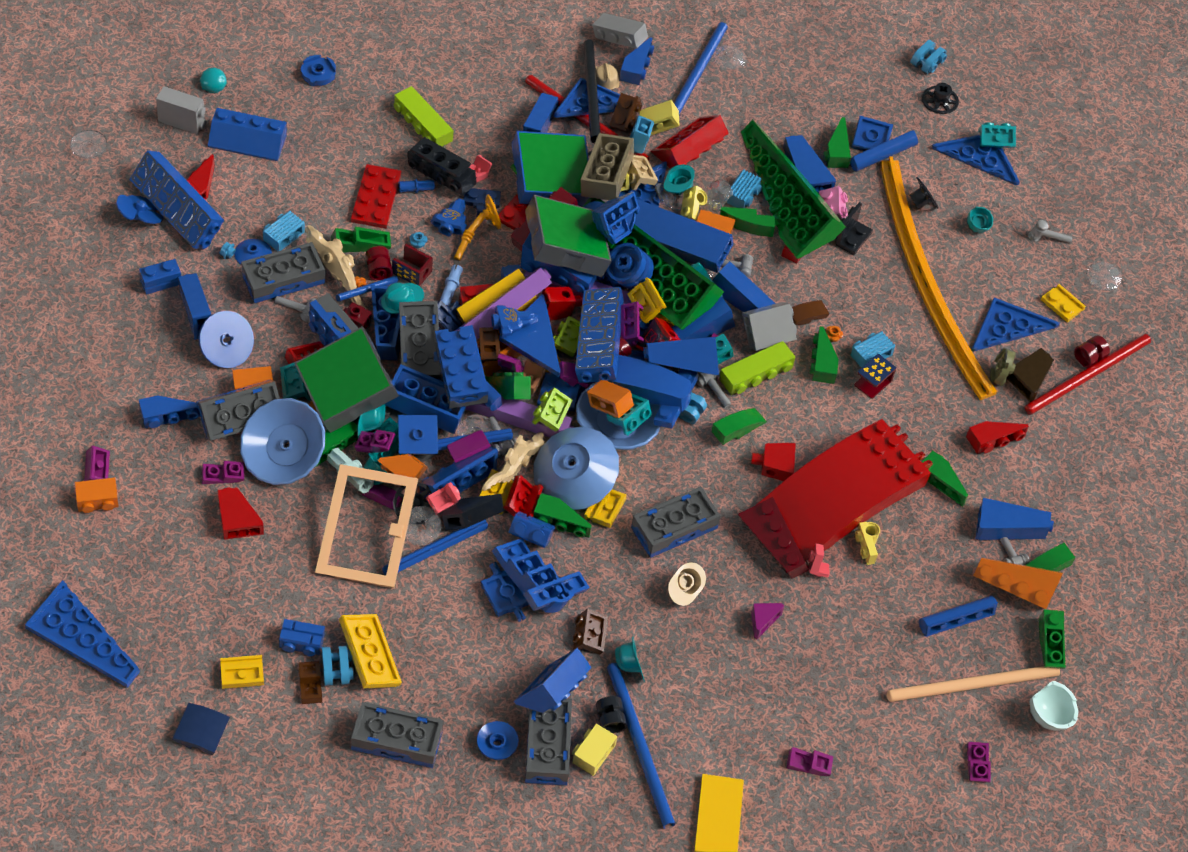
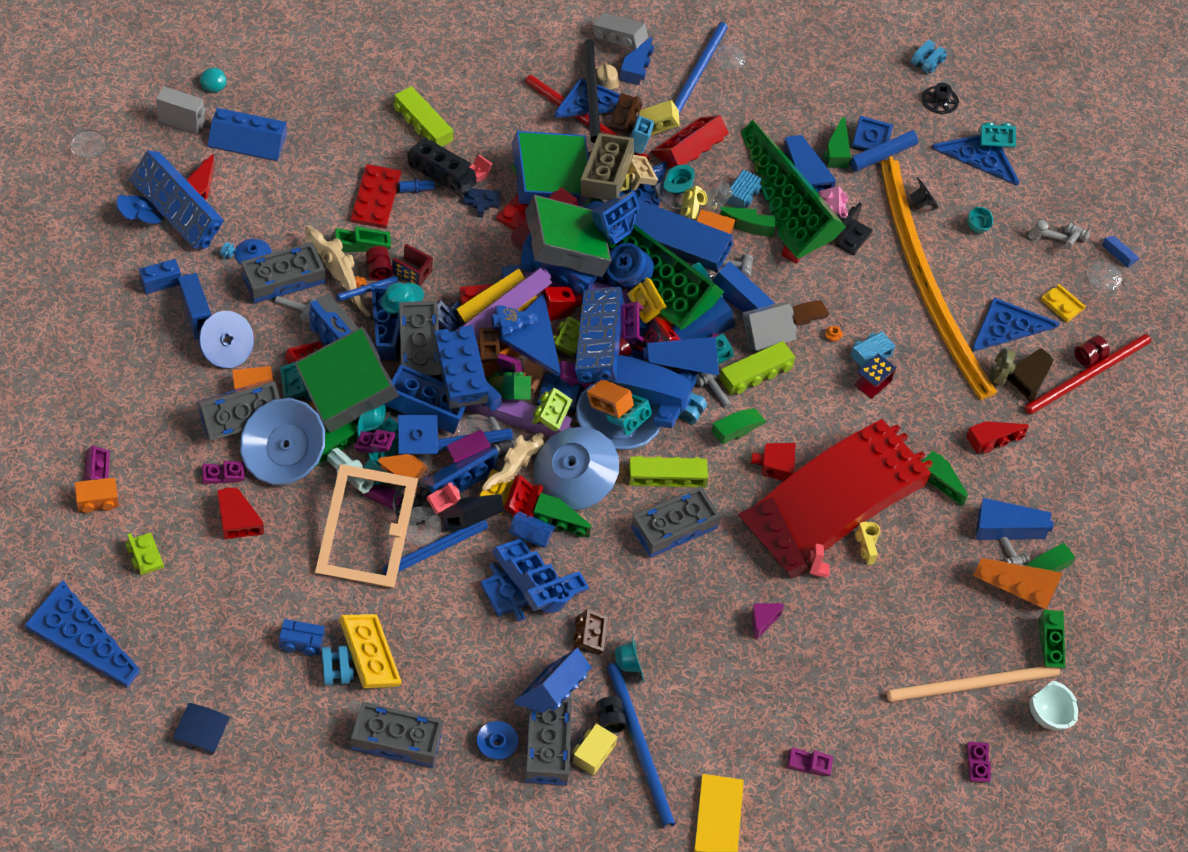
(144, 552): none -> lime bracket
(164, 410): blue slope -> none
(242, 671): yellow plate -> none
(283, 231): dark azure brick -> none
(310, 682): reddish brown slope -> none
(318, 78): blue plate -> none
(359, 315): dark red brick -> none
(418, 240): dark azure plate -> none
(451, 219): blue rock -> none
(451, 284): light blue pin -> none
(488, 213): light orange dish -> none
(541, 114): blue slope -> none
(607, 509): yellow plate -> none
(668, 472): none -> lime brick
(686, 583): piece -> none
(825, 359): green slope -> none
(958, 616): blue brick -> none
(1075, 233): none -> light grey piece
(1120, 251): none -> blue slope

